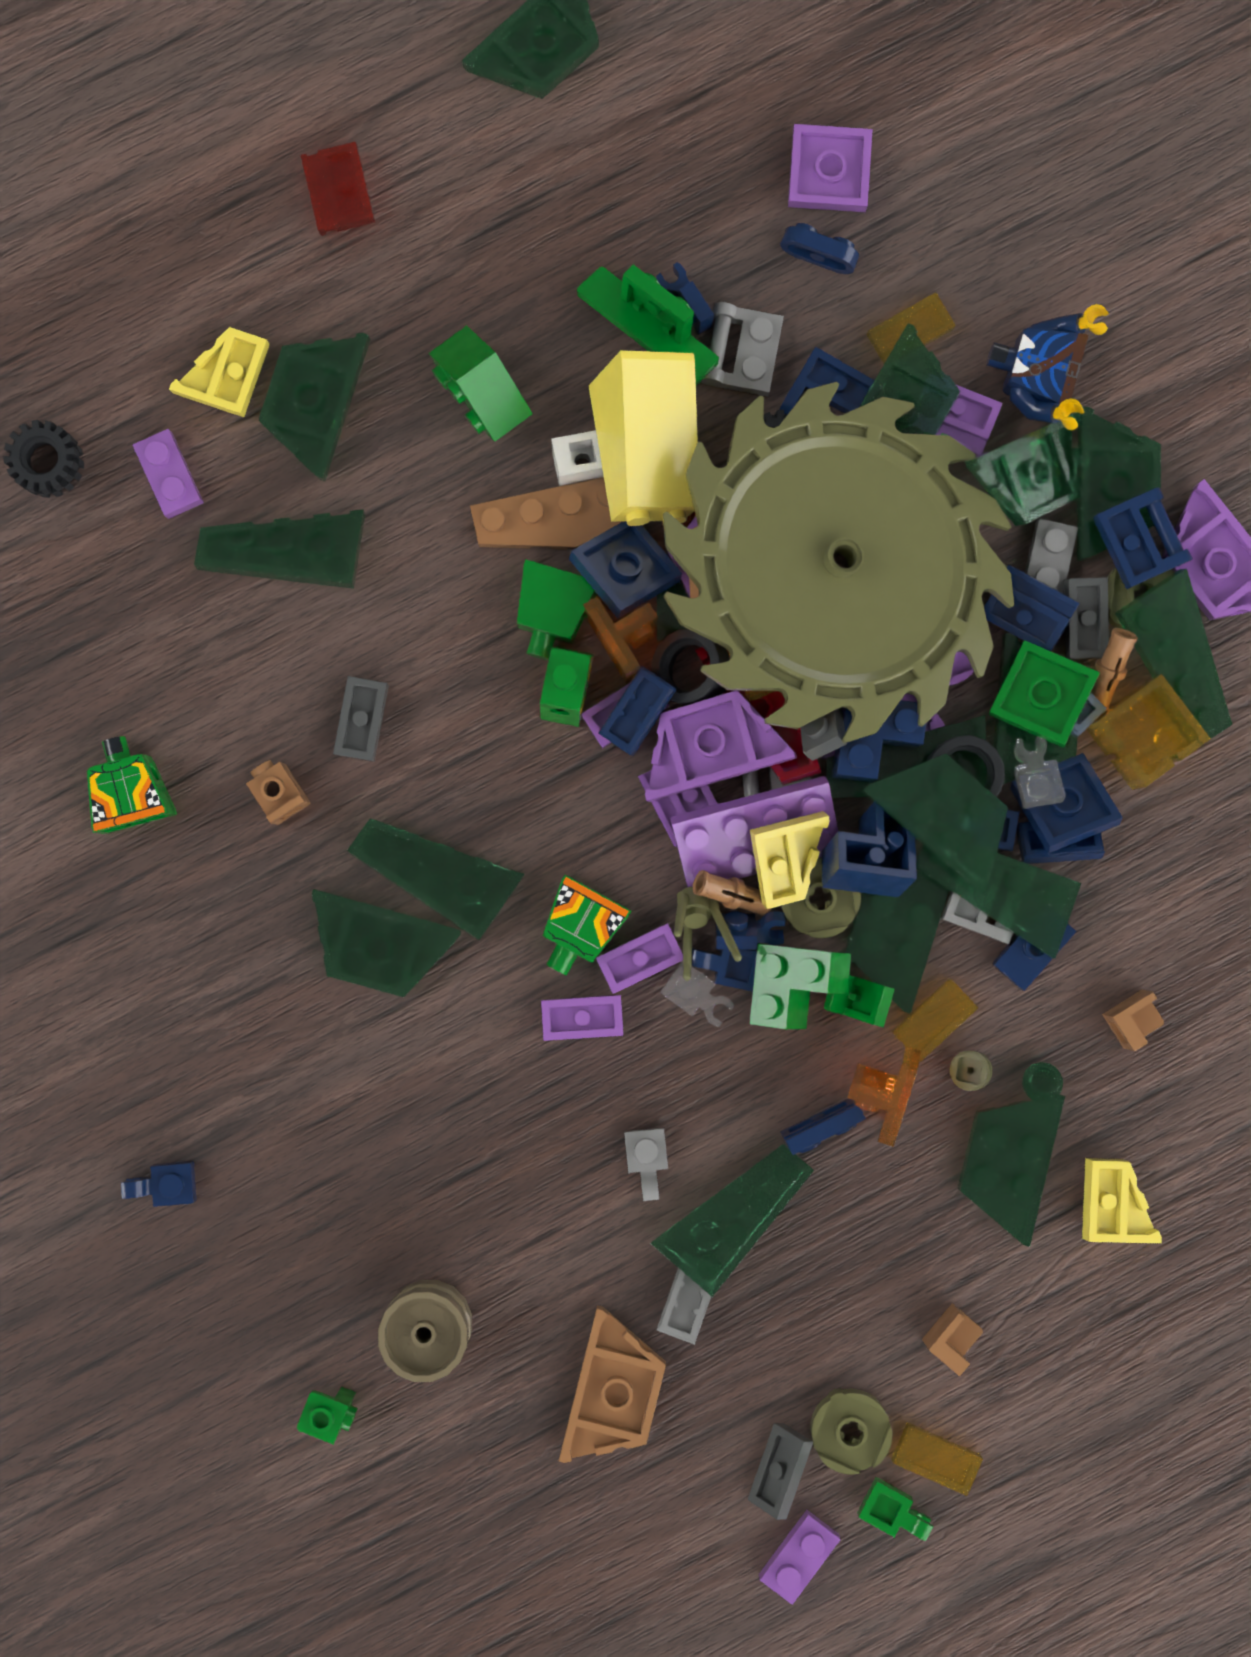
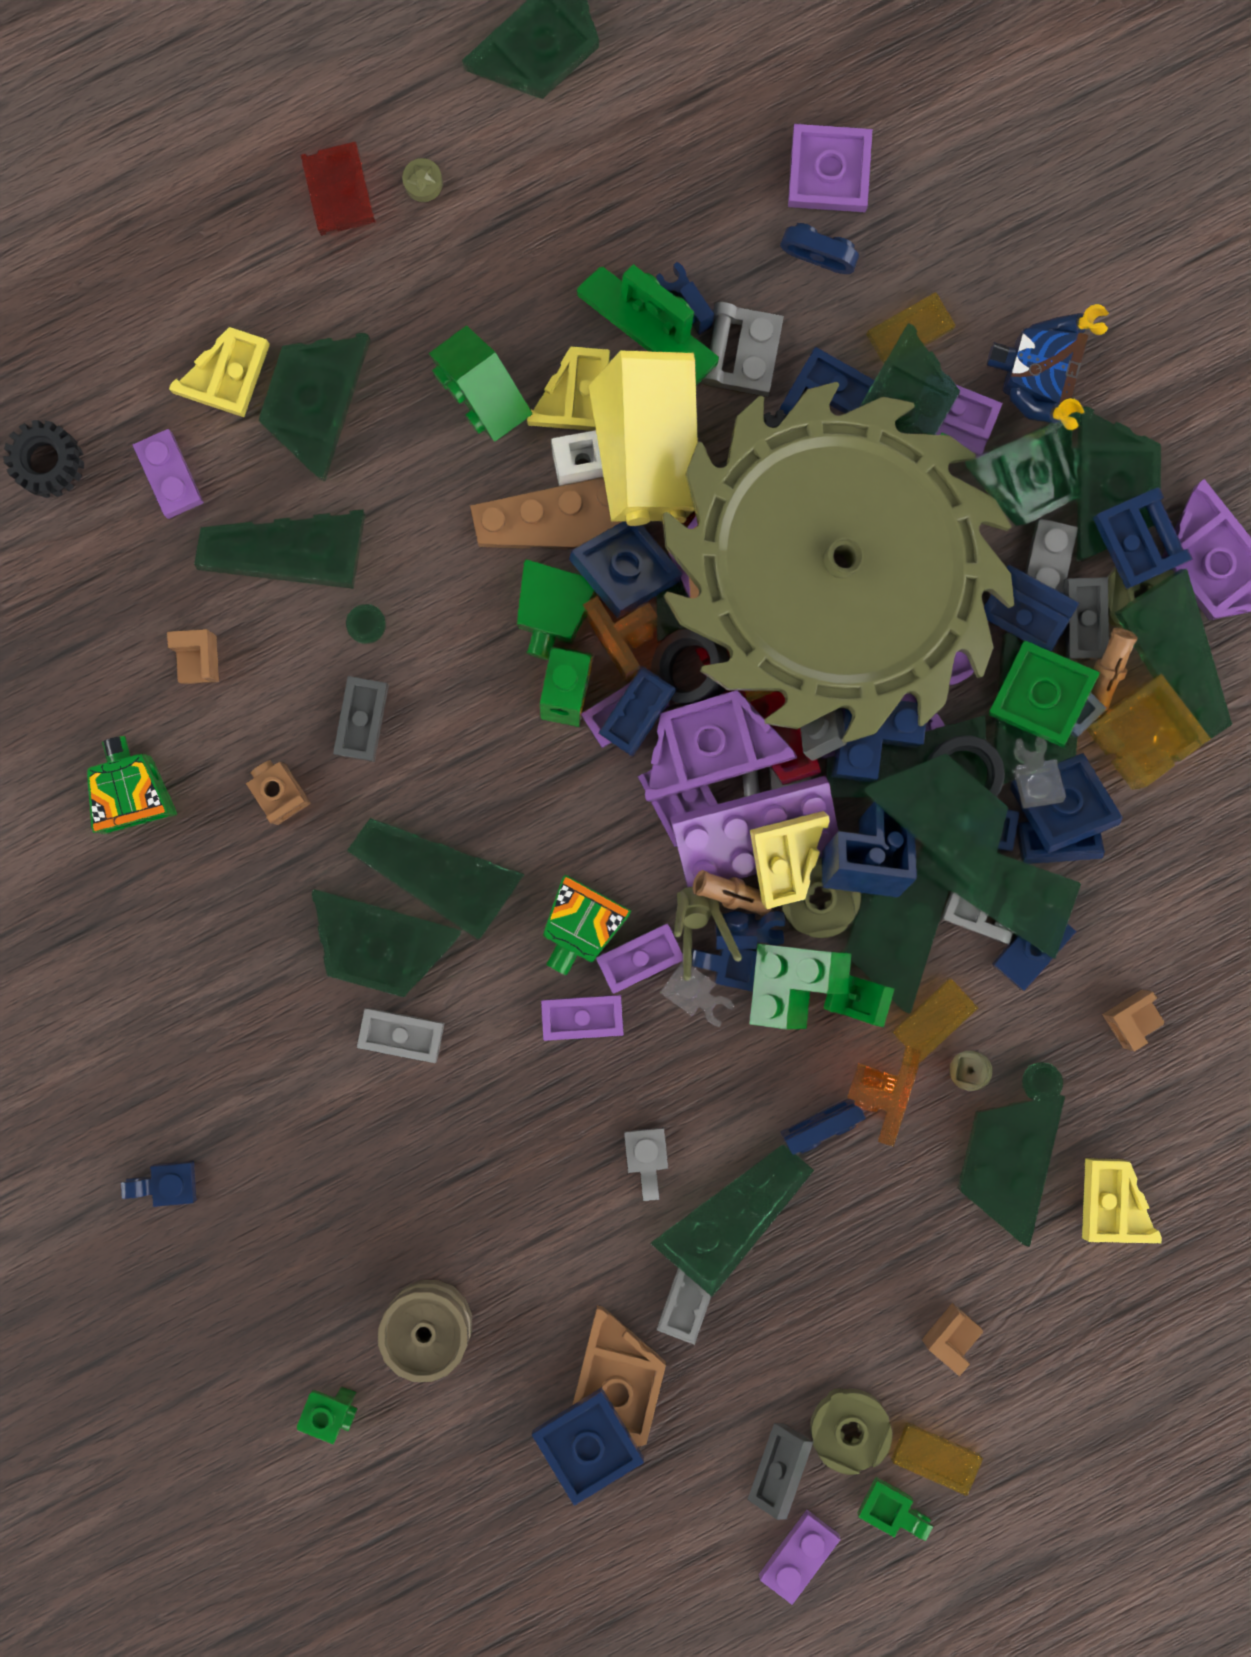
(195, 655): none -> medium nougat panel
(366, 624): none -> clear green plate
(400, 1035): none -> light grey plate
(422, 180): none -> olive tile
(567, 394): none -> light yellow wing
(587, 1446): none -> dark blue plate

